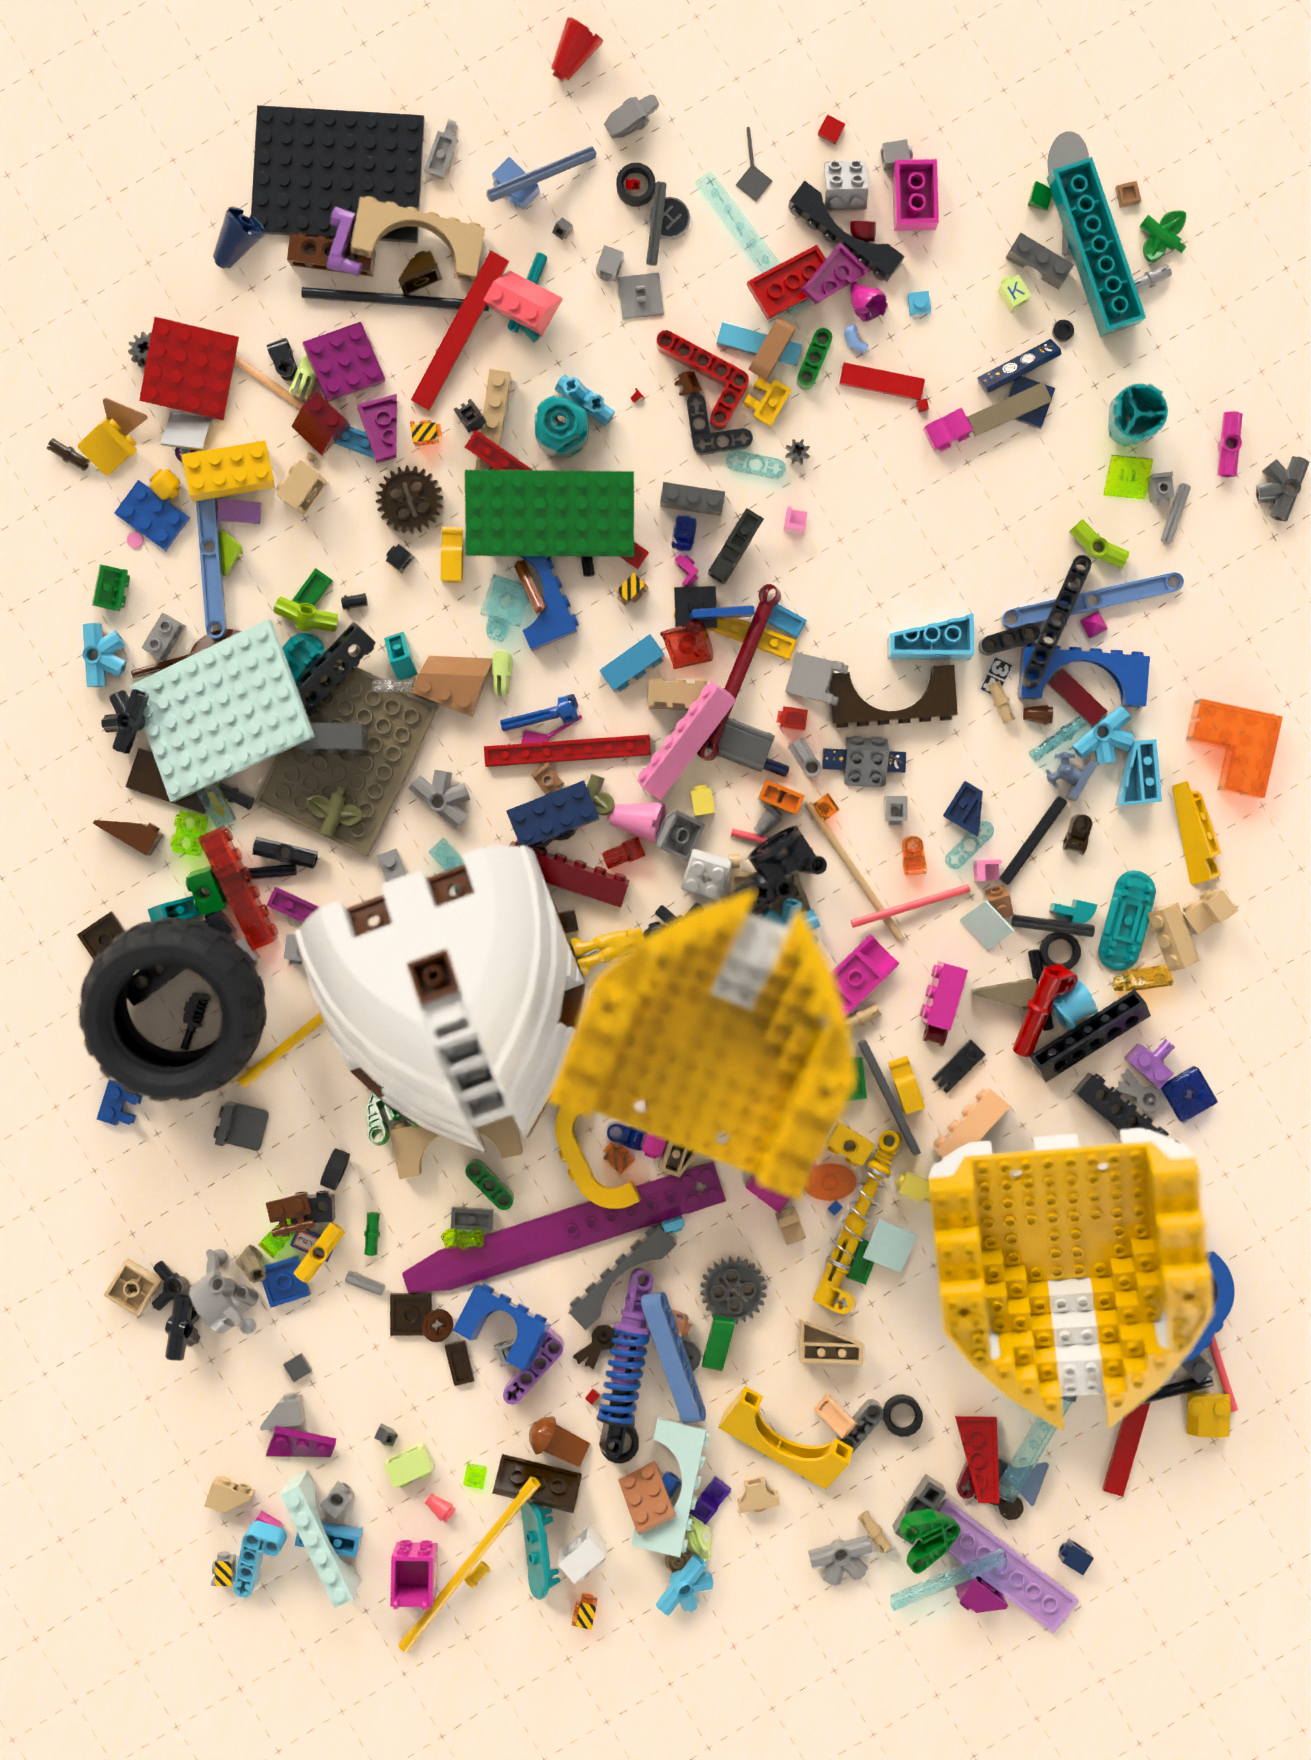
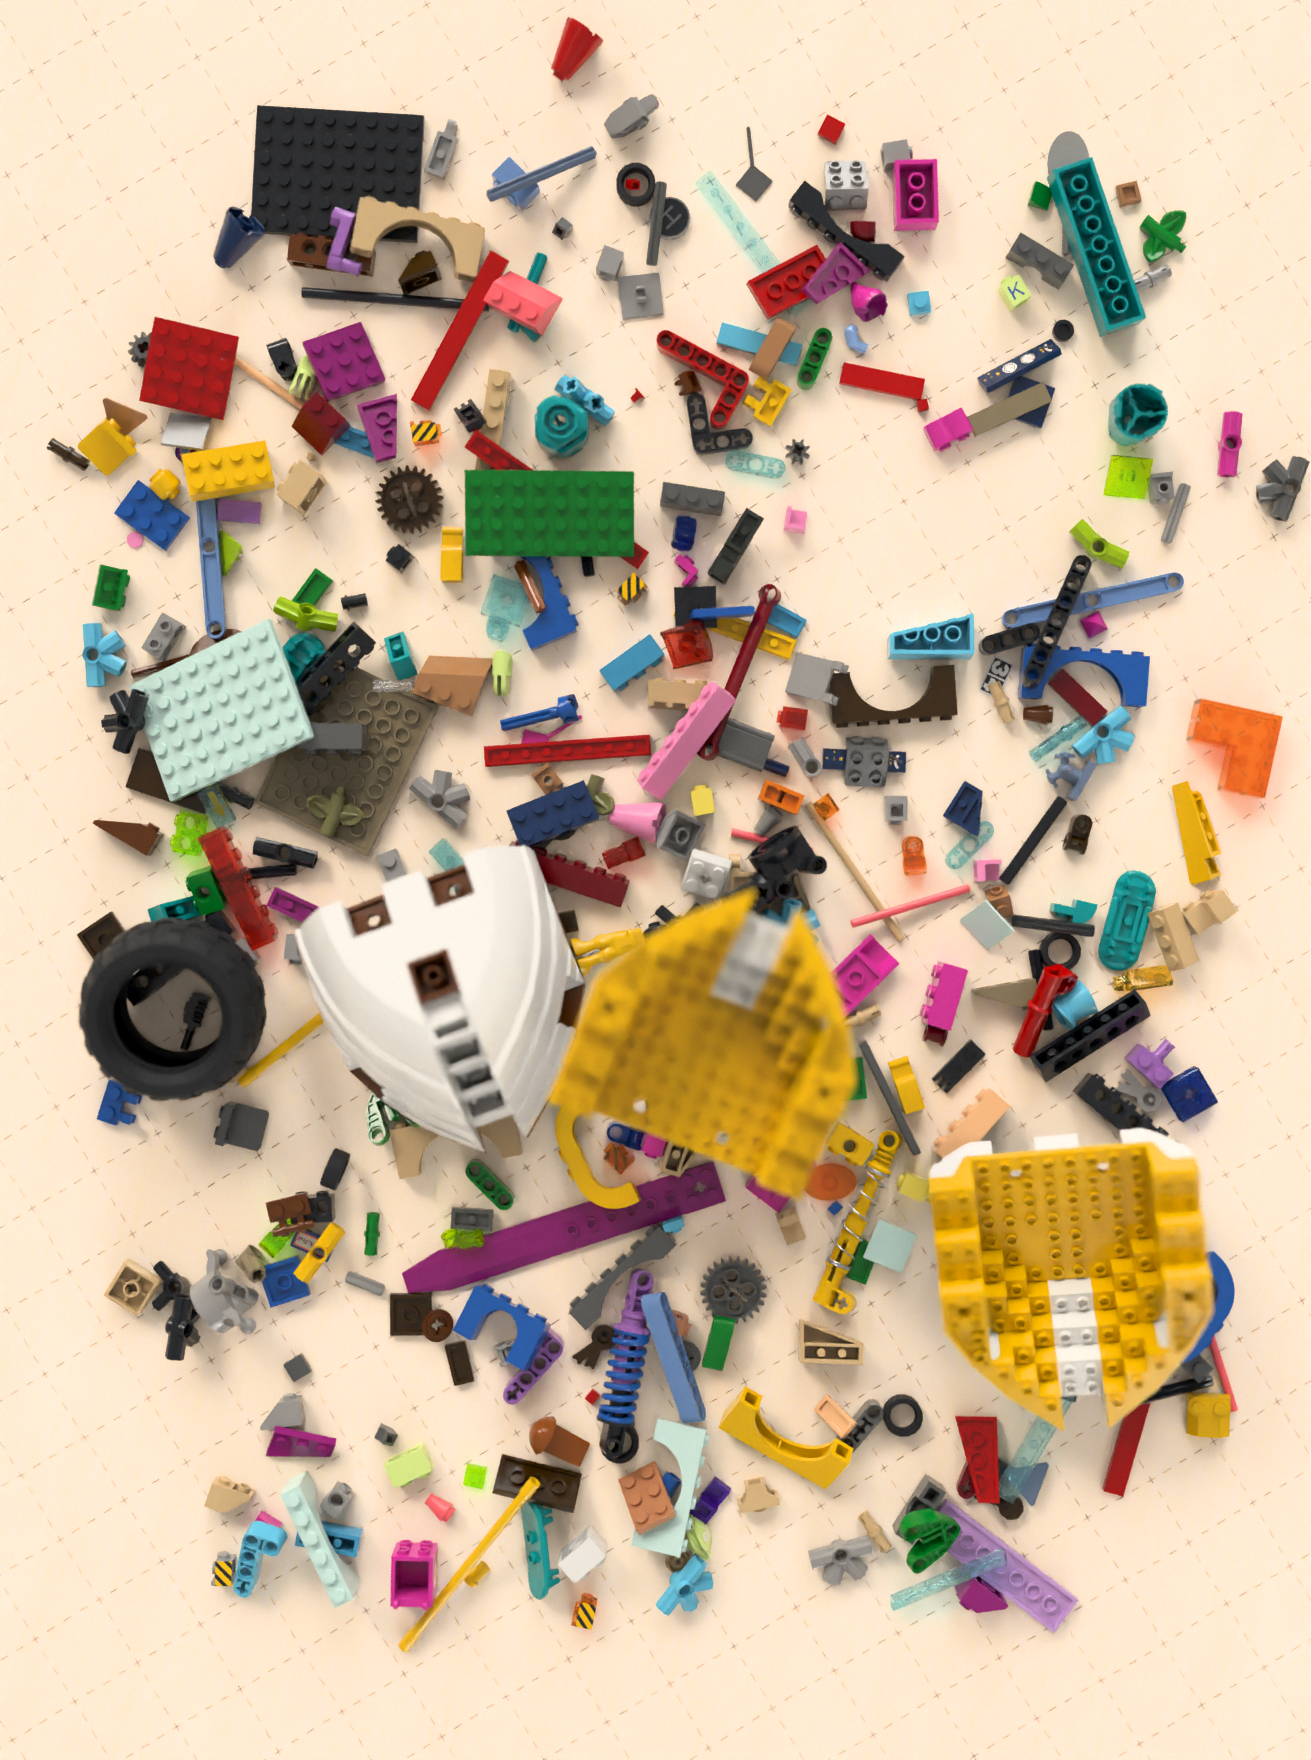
(1075, 1556): dark blue brick -> none
(1140, 775): medium azure wedge -> none

